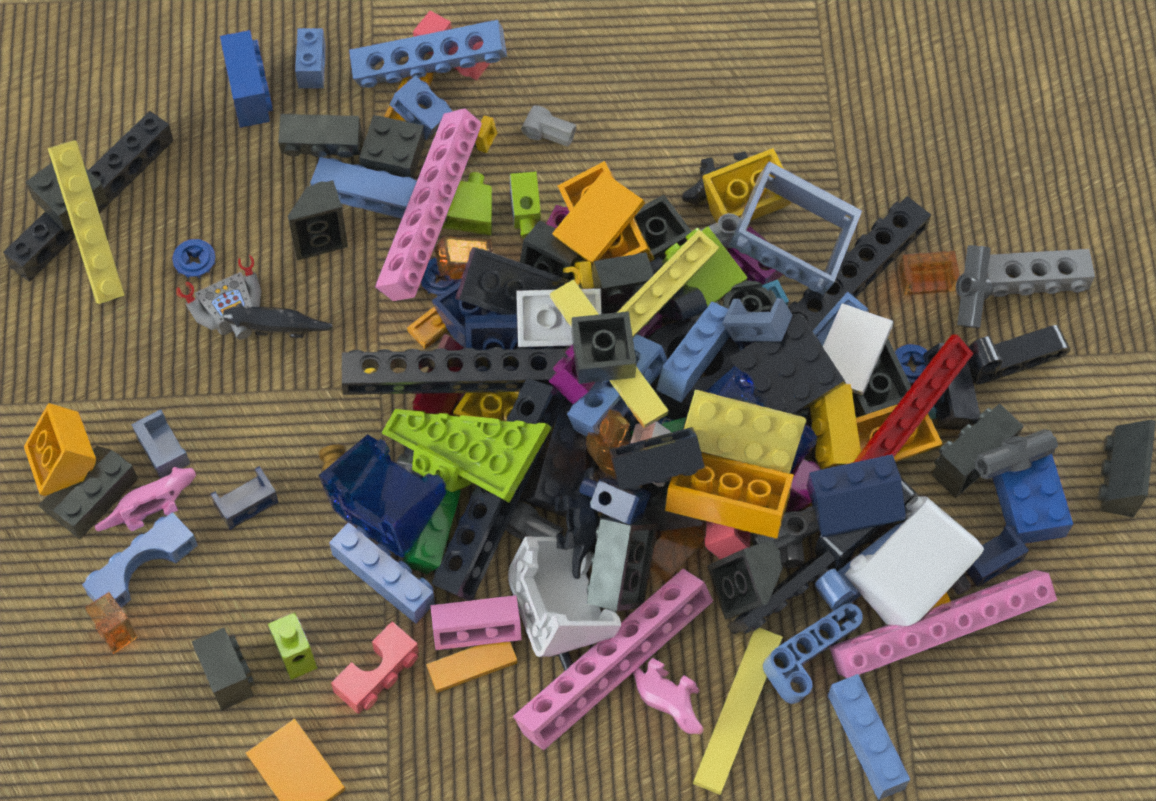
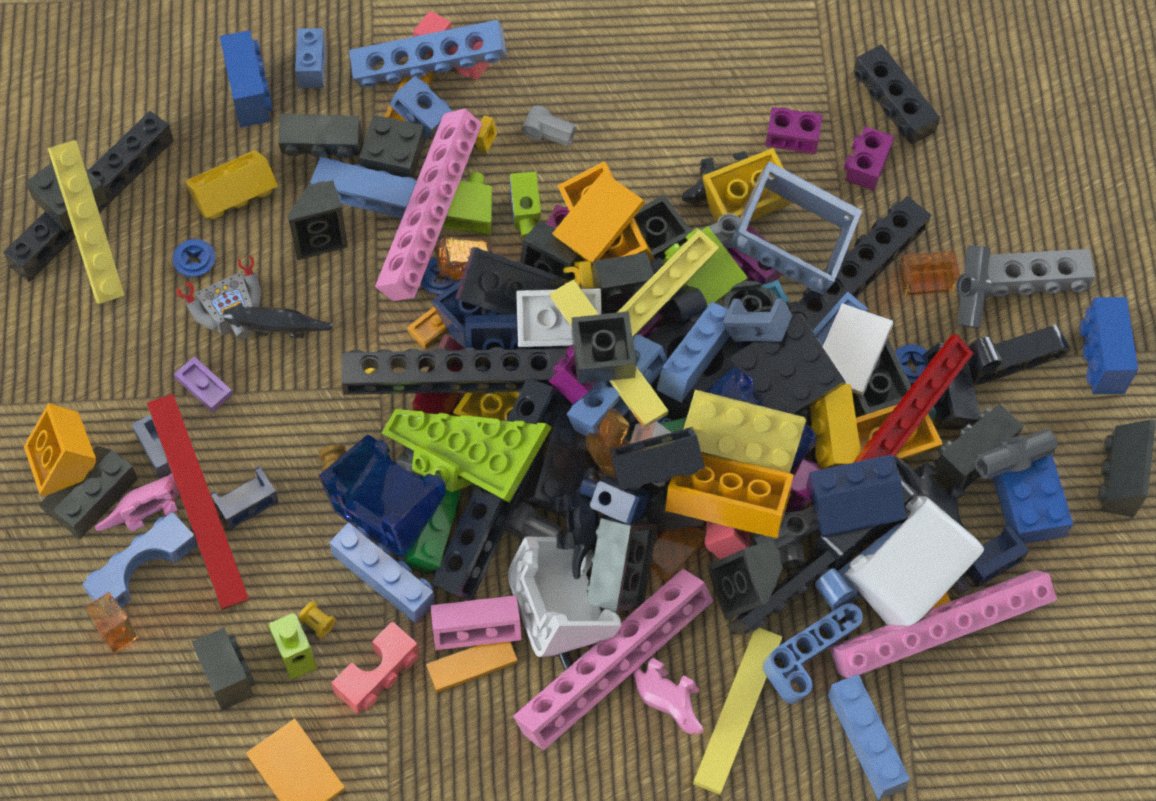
(197, 502): none -> red tile
(203, 384): none -> medium lavender plate
(231, 184): none -> yellow slope
(316, 619): none -> yellow bush
(792, 135): none -> magenta brick
(867, 157): none -> magenta brick
(907, 99): none -> black brick
(925, 485): none -> black animal
(1108, 345): none -> blue brick

